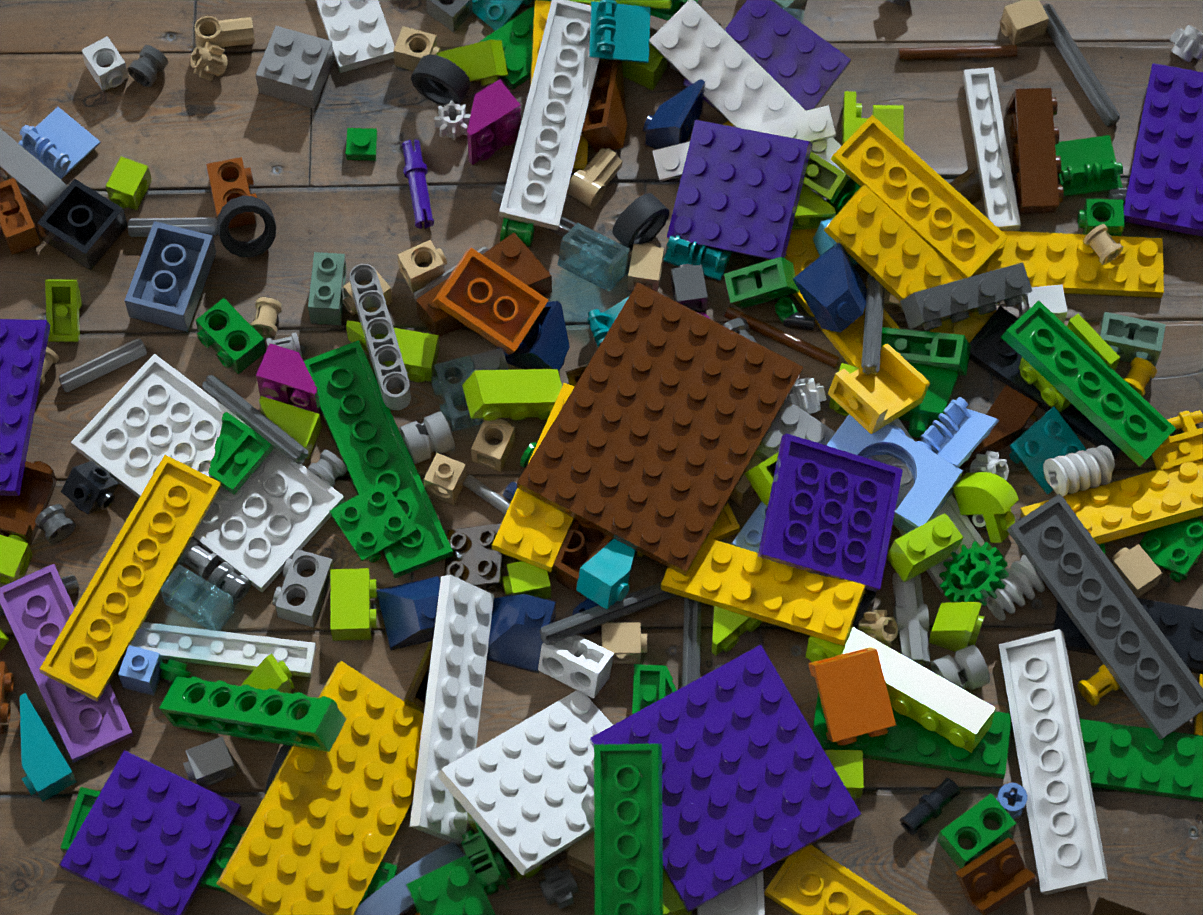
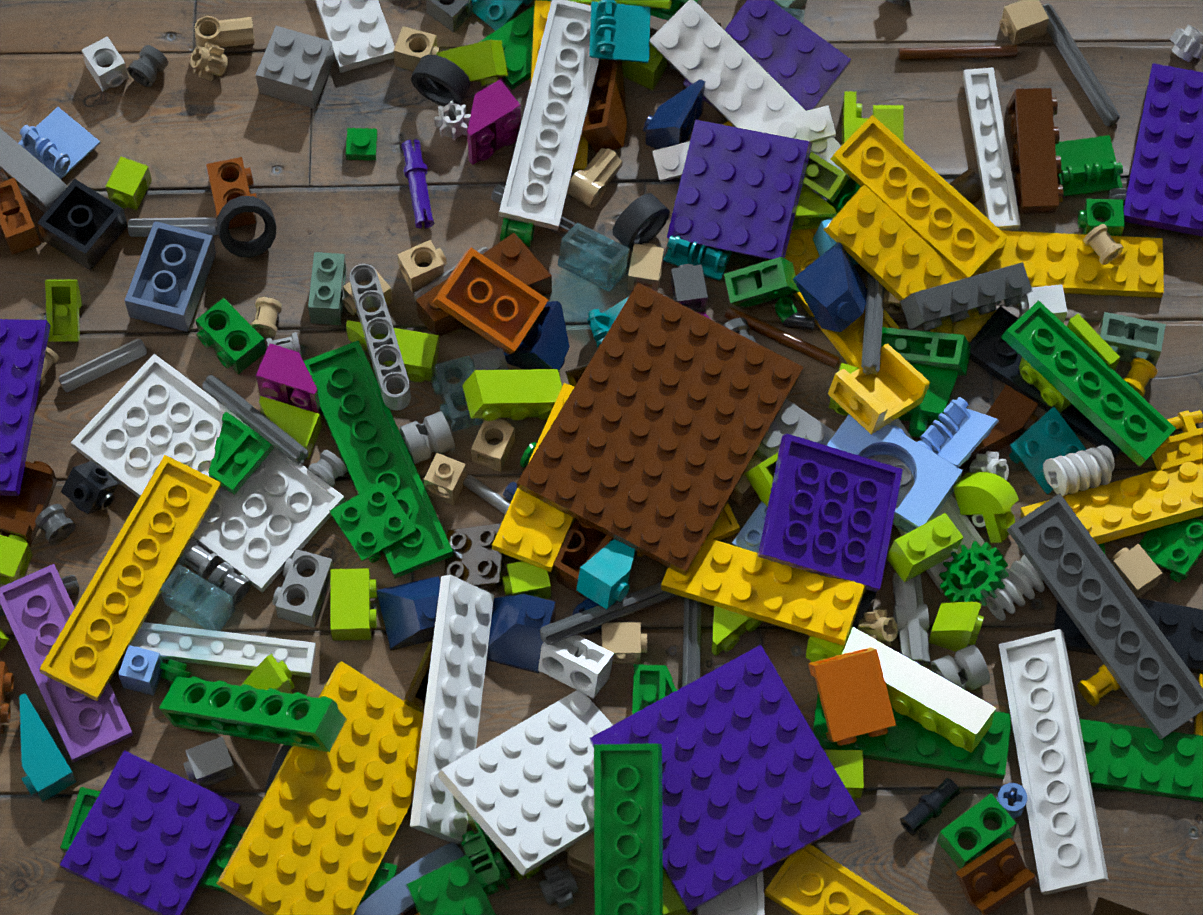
(807, 395): white gear -> none

